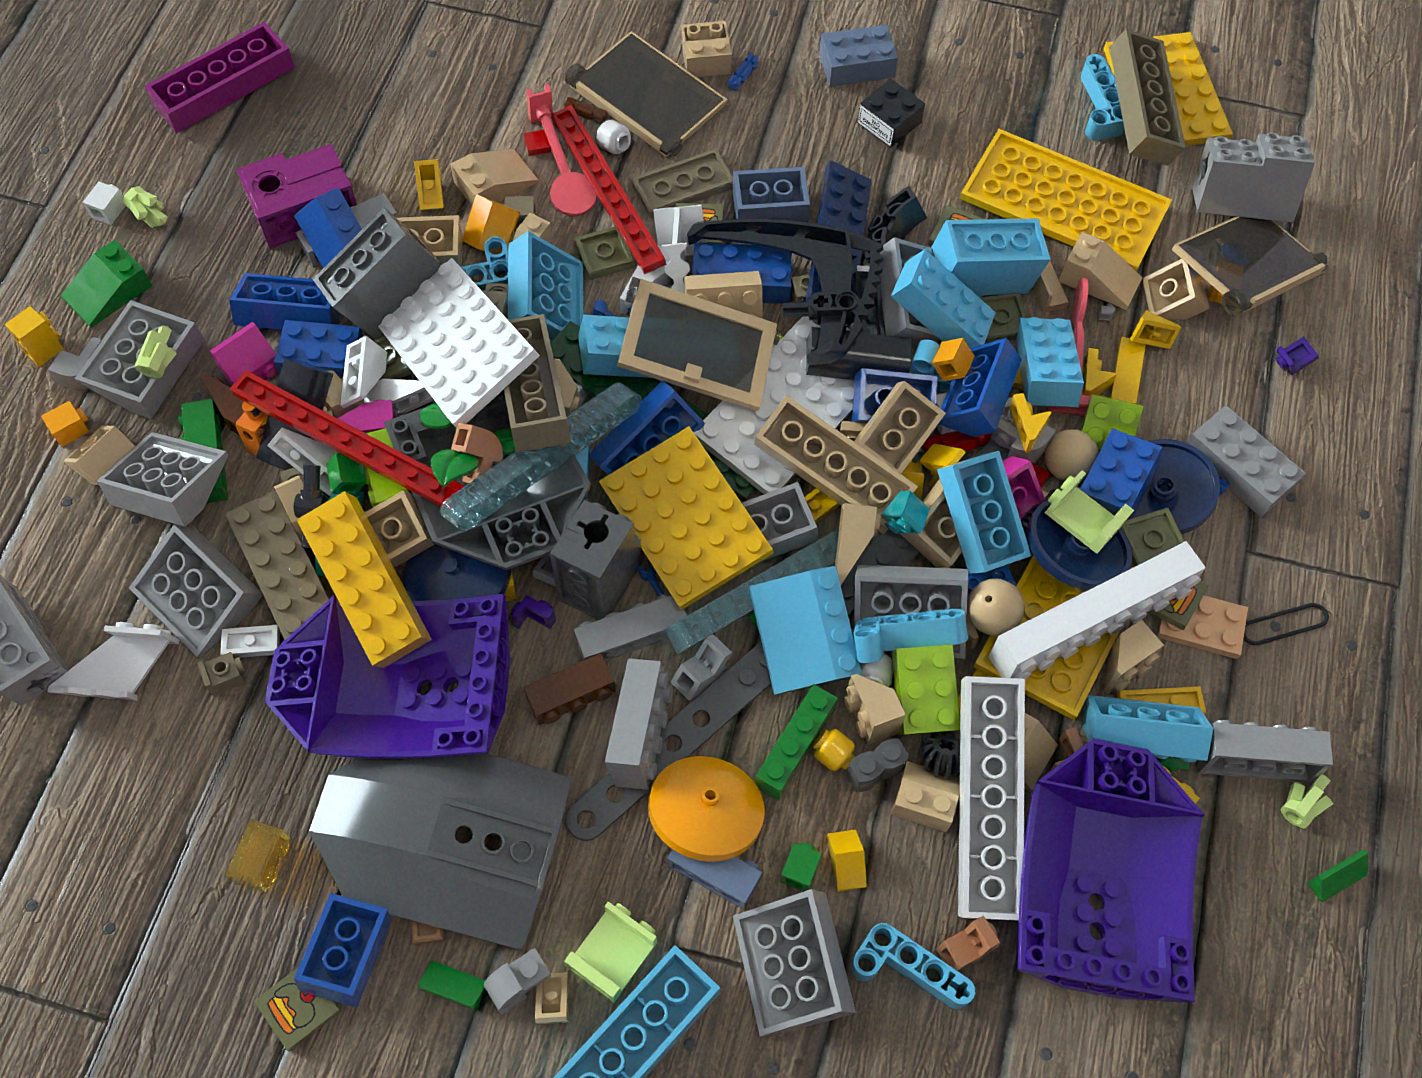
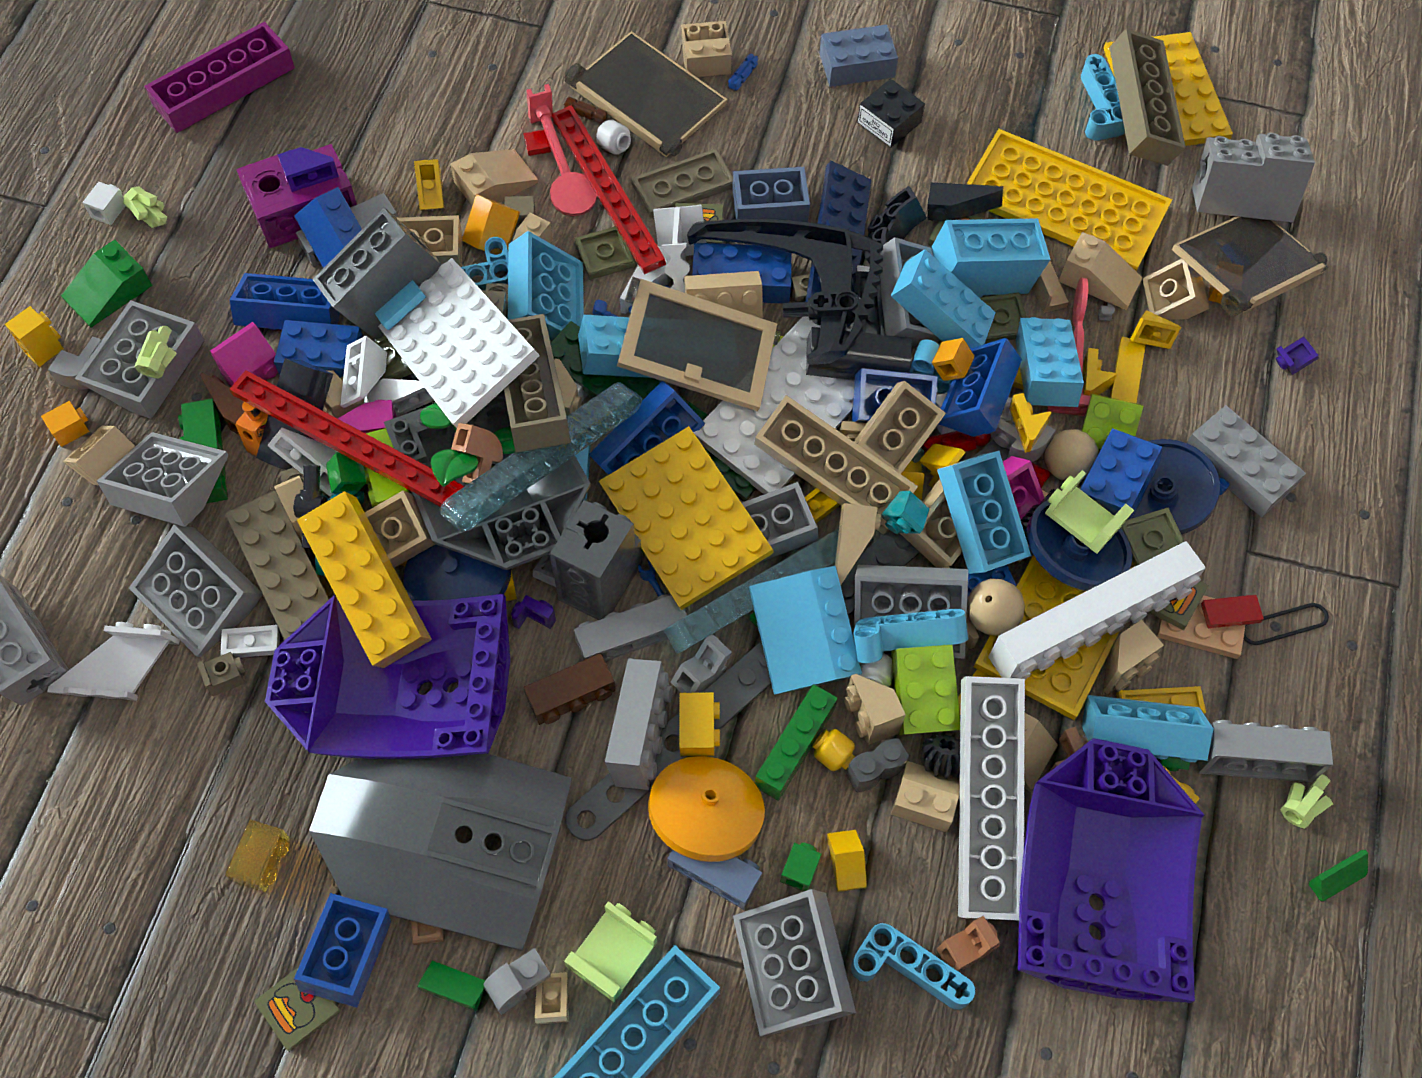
(306, 168): none -> dark purple slope
(400, 305): none -> medium azure tile
(696, 724): none -> yellow brick
(959, 201): none -> black slope
(1232, 611): none -> red tile

